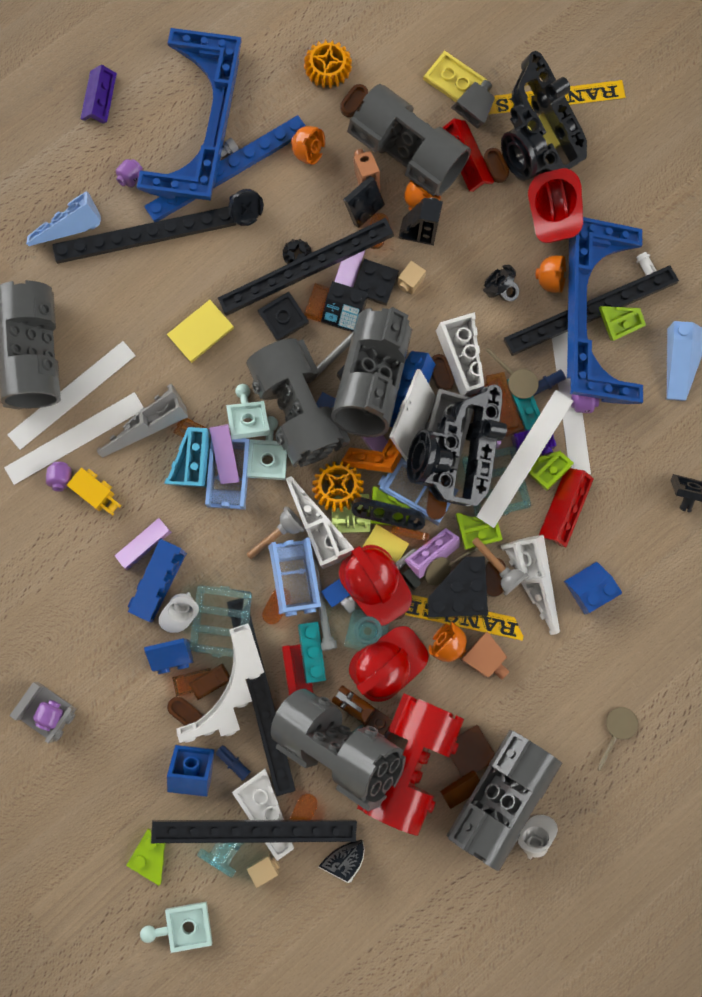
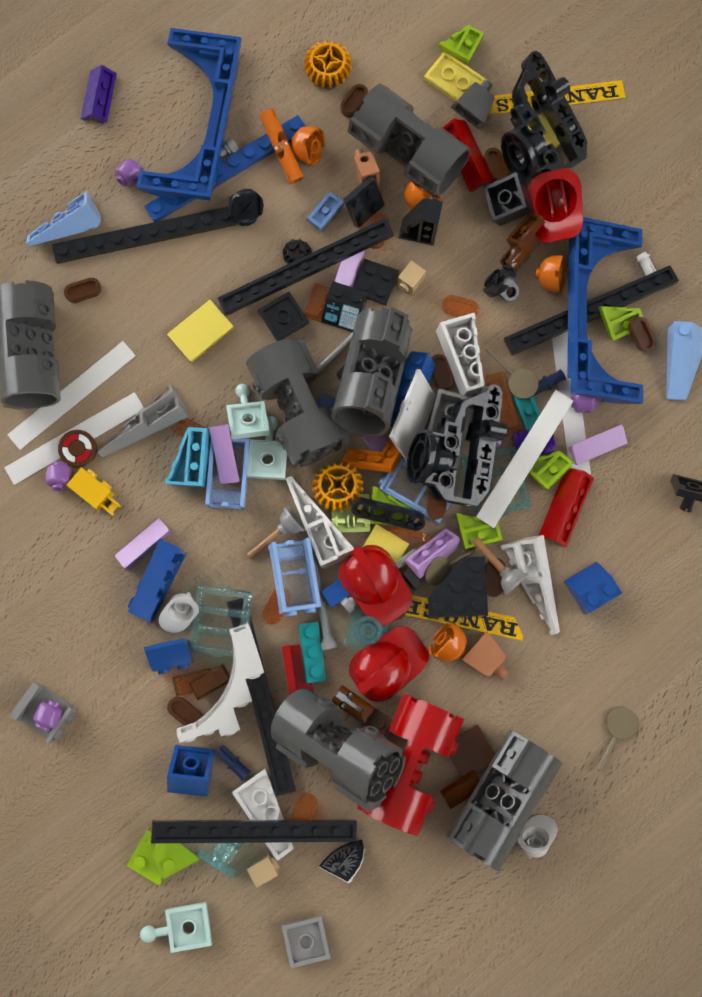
(77, 448): none -> tile
(82, 290): none -> reddish brown tile
(171, 857): none -> lime wing
(276, 133): none -> orange piece
(306, 941): none -> light grey plate
(325, 211): none -> medium blue plate
(459, 306): none -> clear orange tile
(462, 43): none -> lime wing
(508, 199): none -> black brick
(522, 241): none -> reddish brown plate
(598, 444): none -> lavender slope
(642, 334): none -> reddish brown tile

